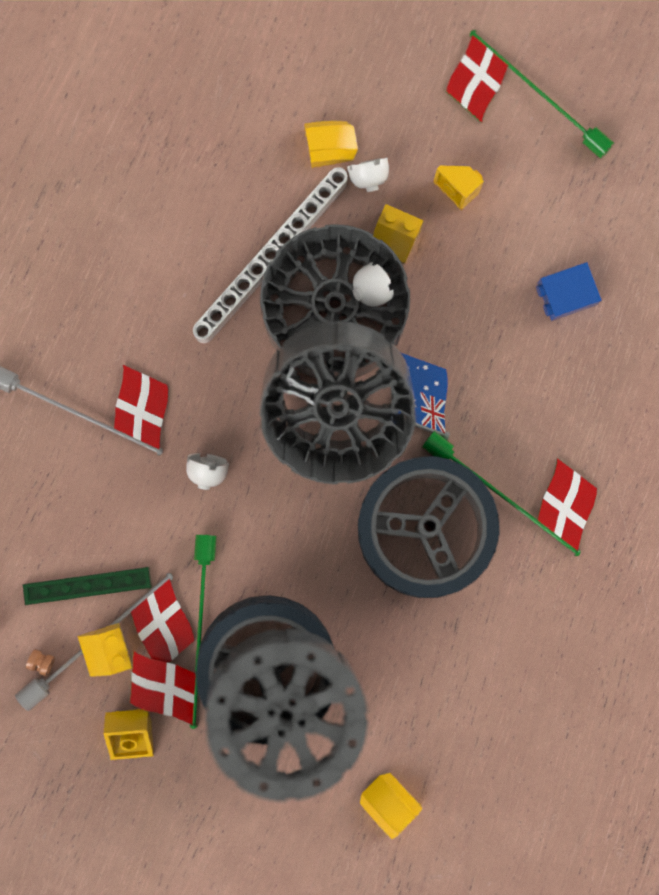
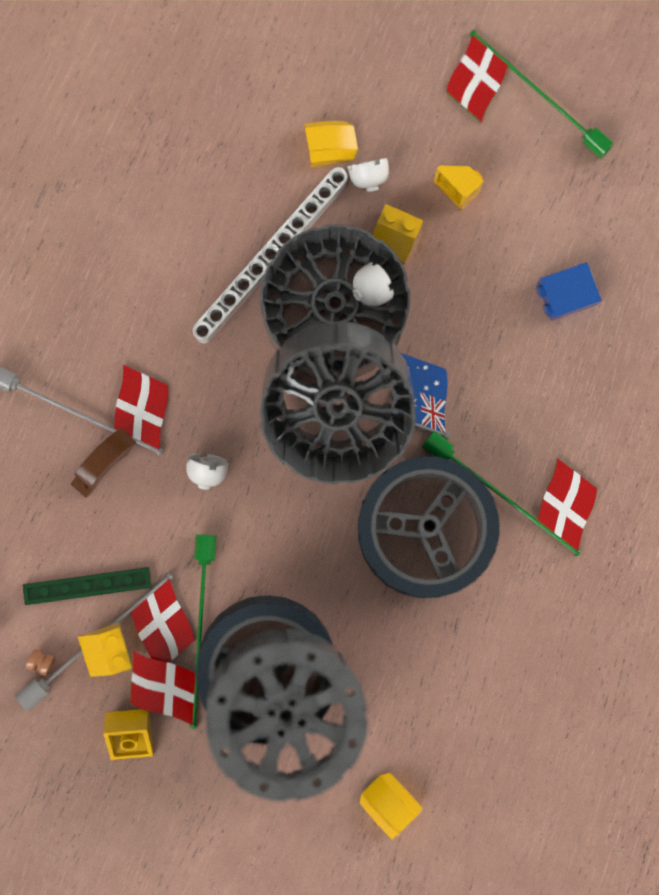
(101, 461): none -> reddish brown arch

